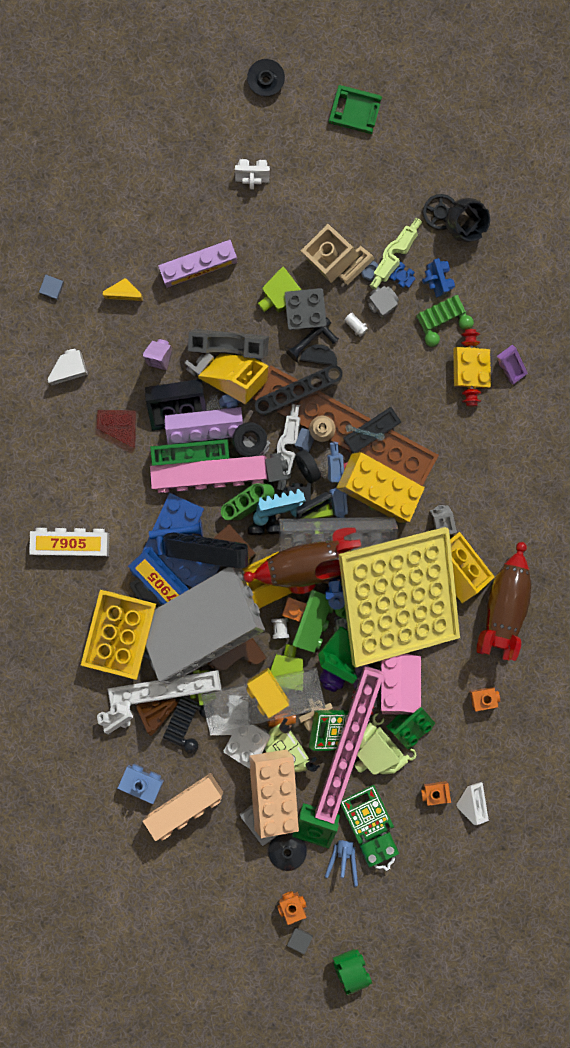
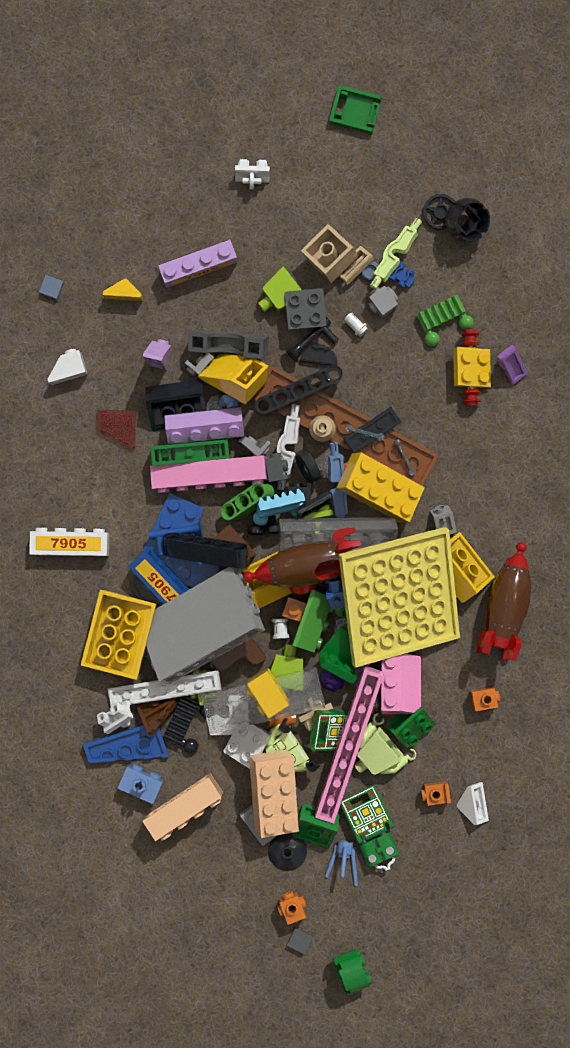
(126, 745): none -> blue wing
(238, 443): black tyre -> none
(269, 69): black dish -> none
(304, 440): sand blue tile -> none
(412, 471): none -> dark grey hinge
(436, 278): blue hips -> none

